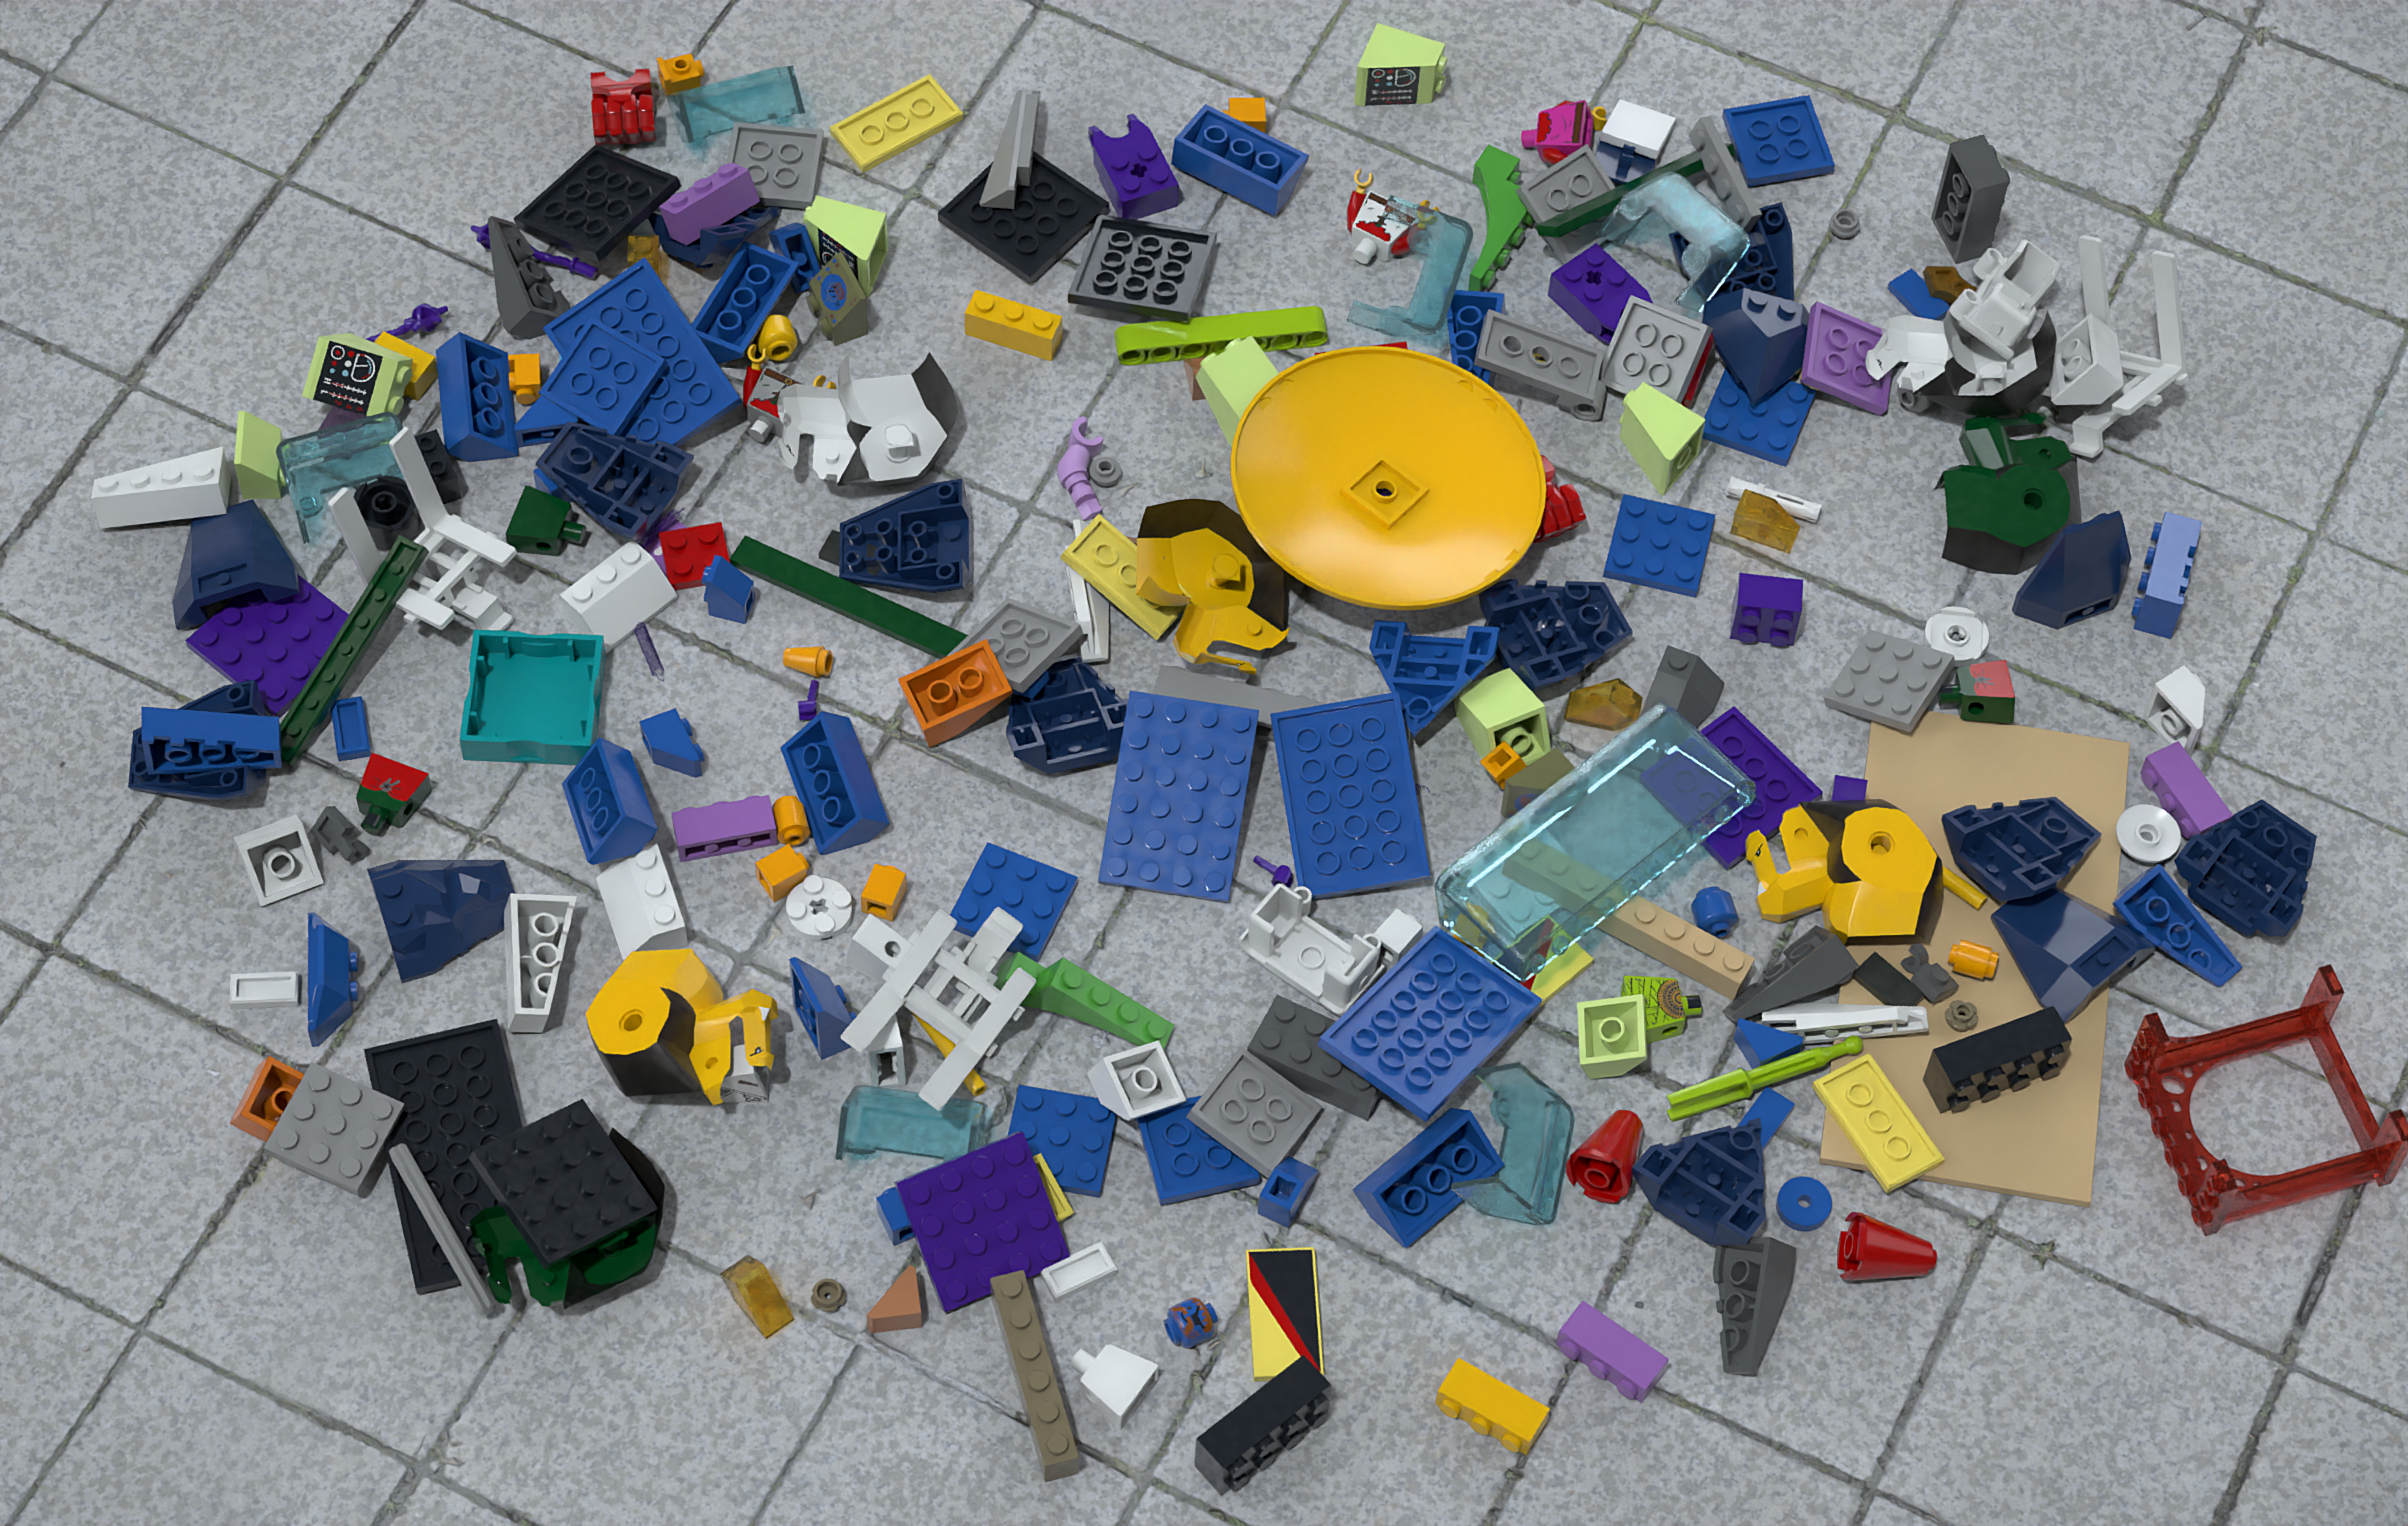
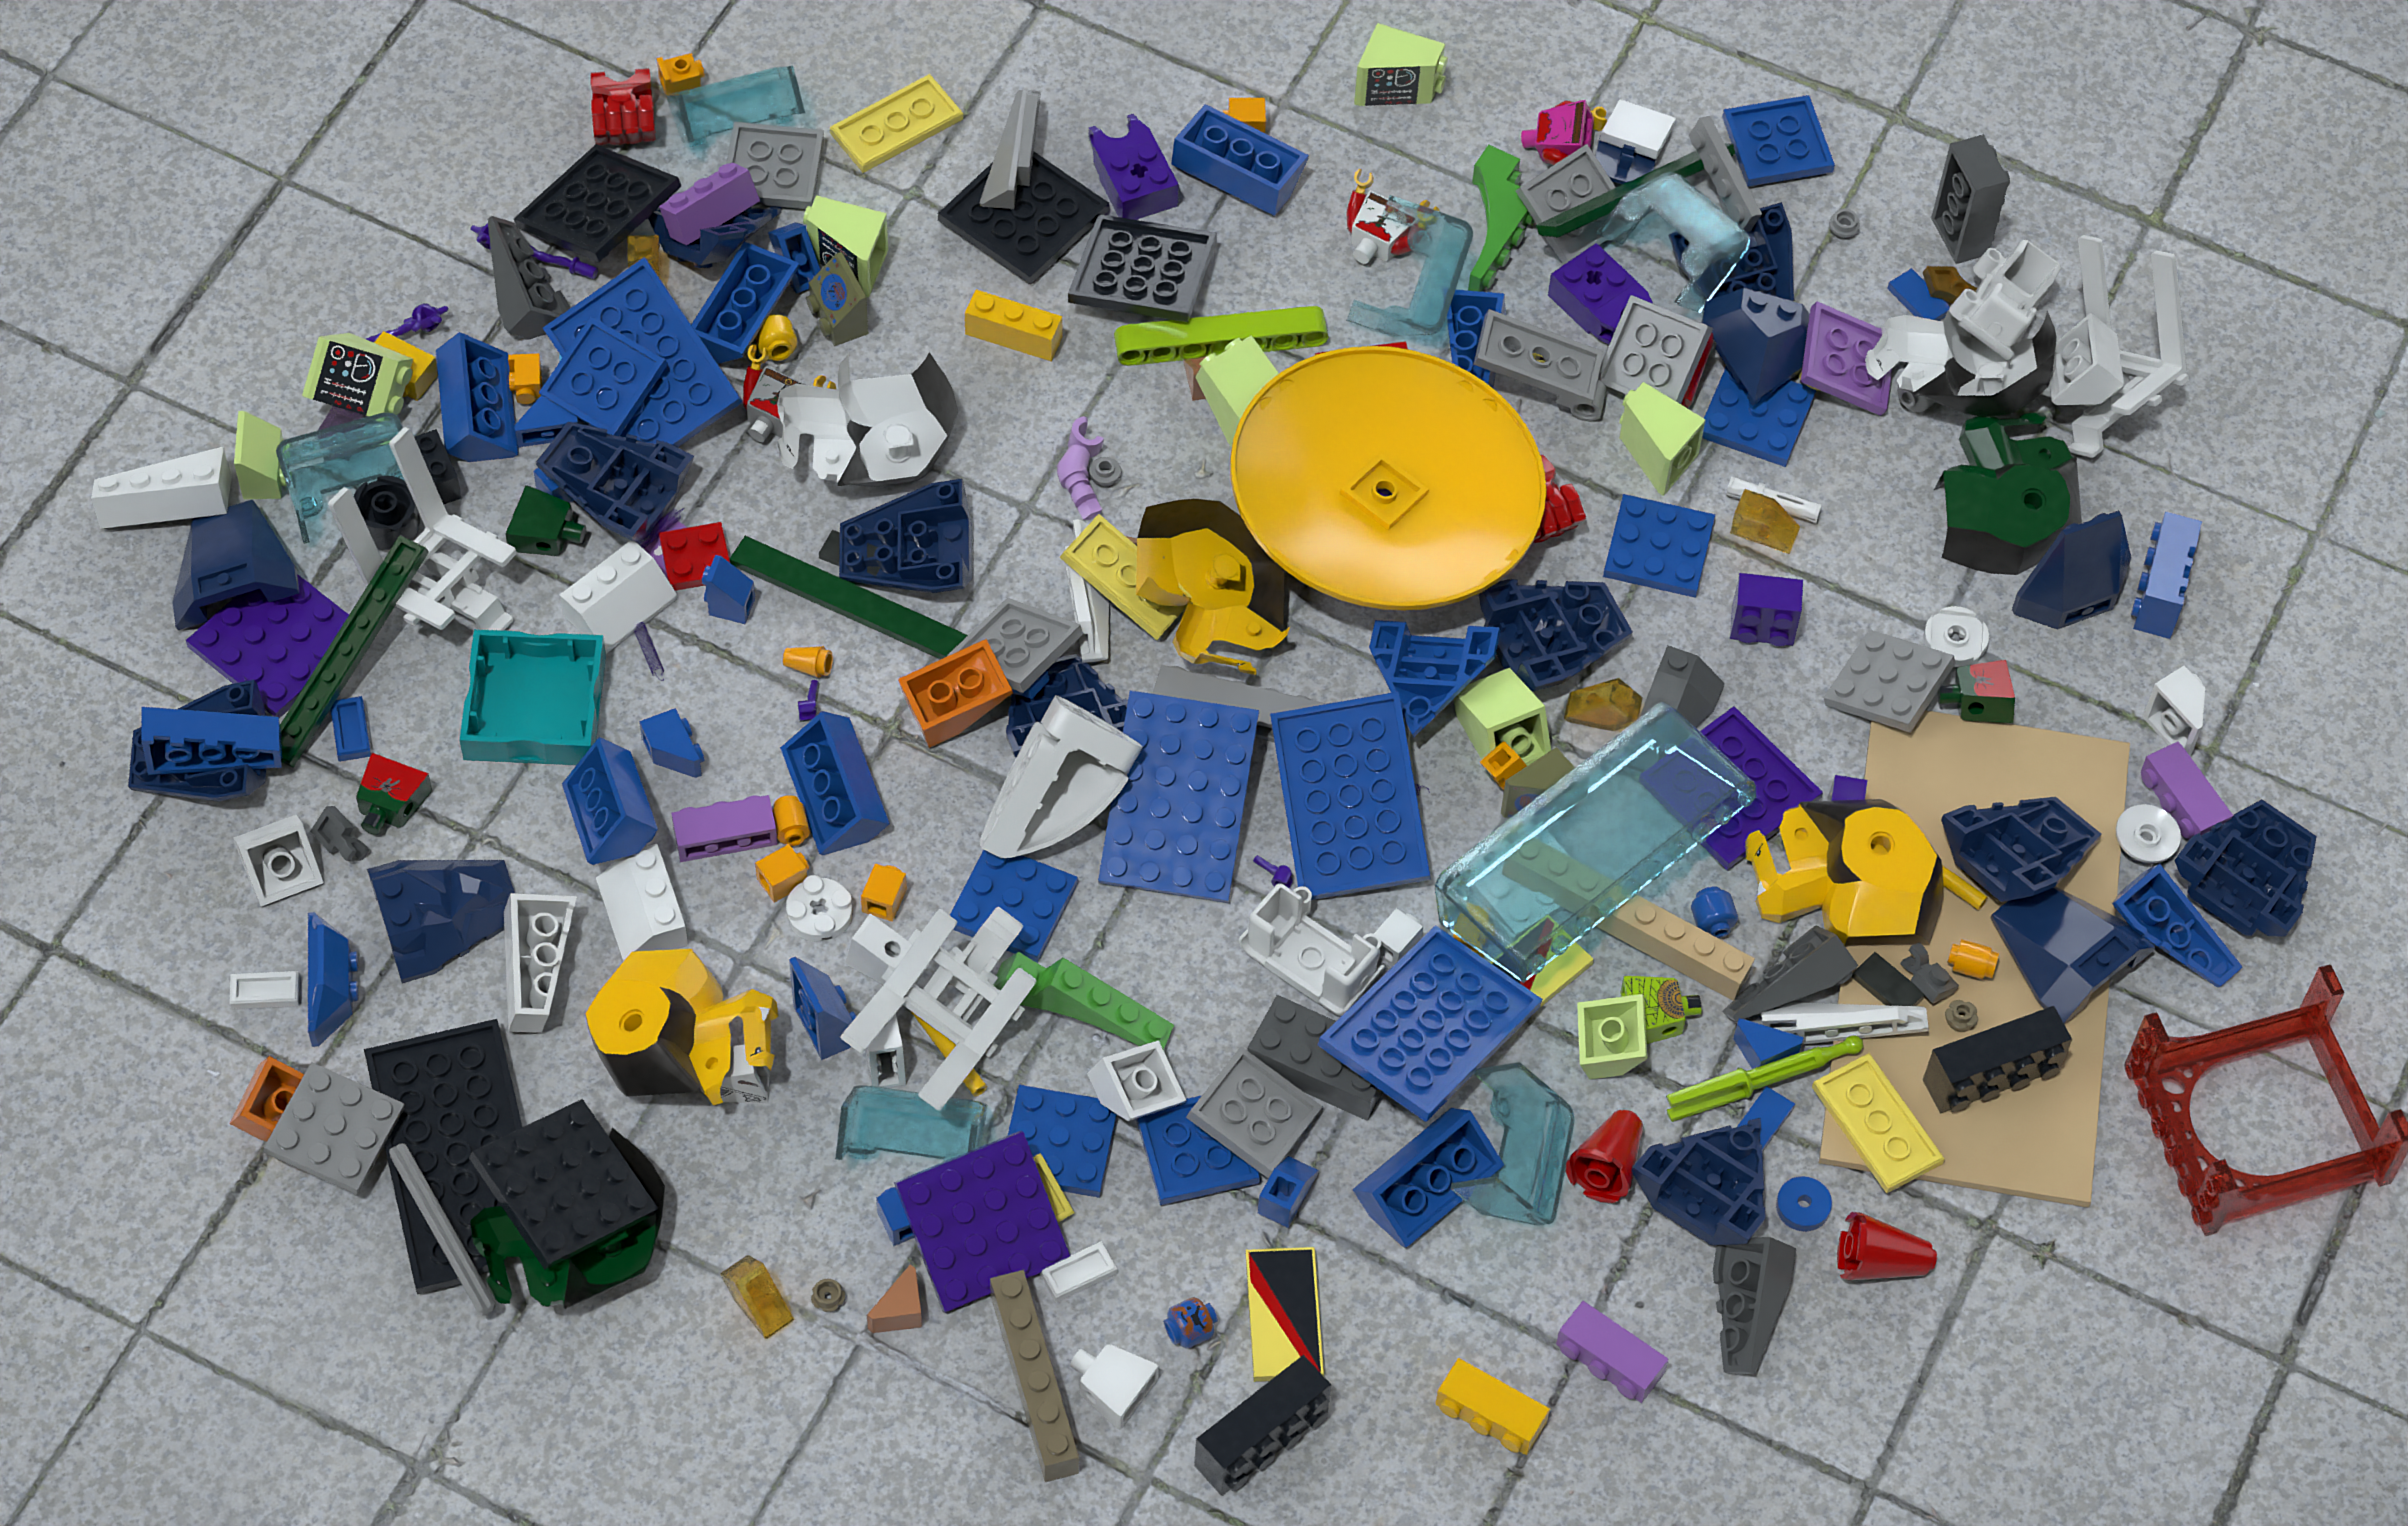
(1058, 780): none -> white panel

